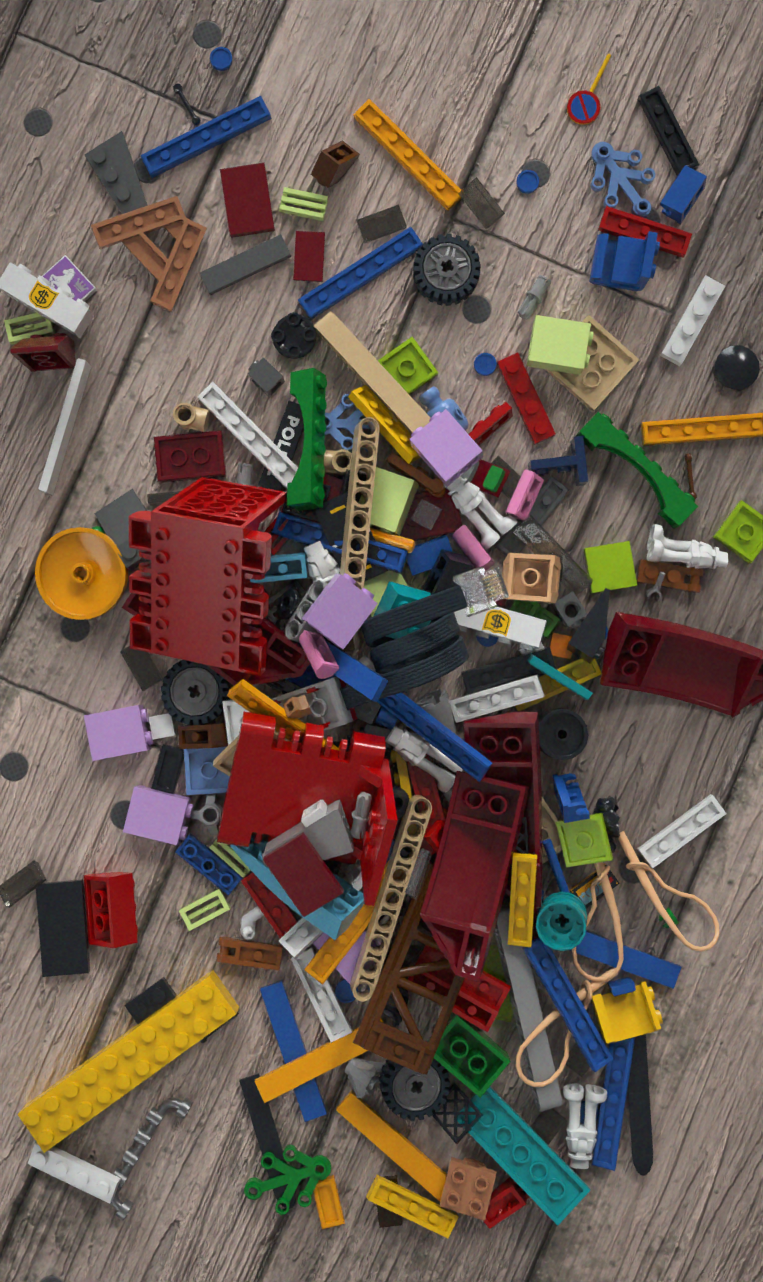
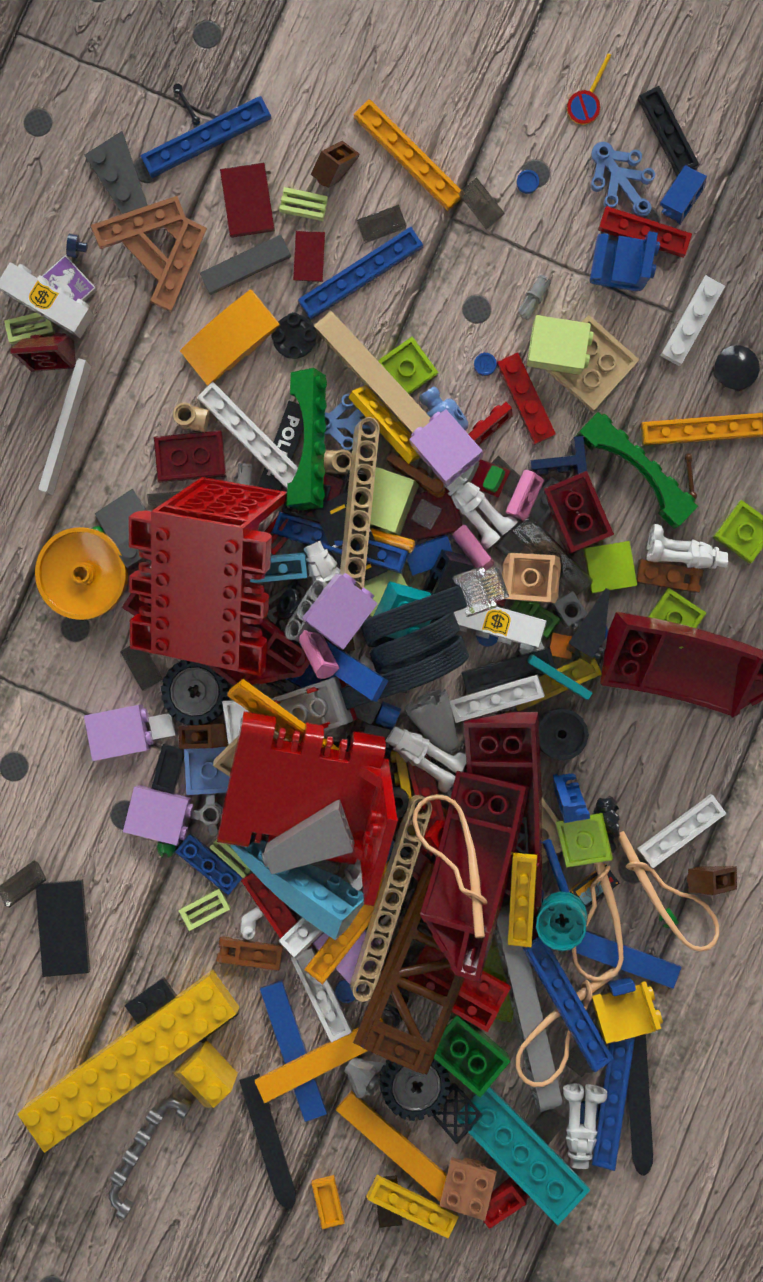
(74, 246): none -> dark blue tile
(75, 1172): white plate -> none
(110, 909): red slope -> none
(163, 847): none -> green hinge
(207, 1075): none -> yellow slope
(221, 58): blue piece -> none
(230, 337): none -> light orange slope
(265, 376): dark grey brick -> none
(290, 1176): green plant -> none
(297, 707): medium nougat piece -> none
(303, 874): dark red tile -> none
(314, 813): white tile -> none
(361, 815): light grey axle -> none
(418, 873): clear tile -> none
(437, 735): blue tile -> none
(455, 283): wheel -> none
(475, 892): none -> light nougat piece
(577, 513): none -> dark red slope
(656, 588): light grey hand -> none
(677, 609): none -> lime tile
(712, 879): none -> reddish brown slope

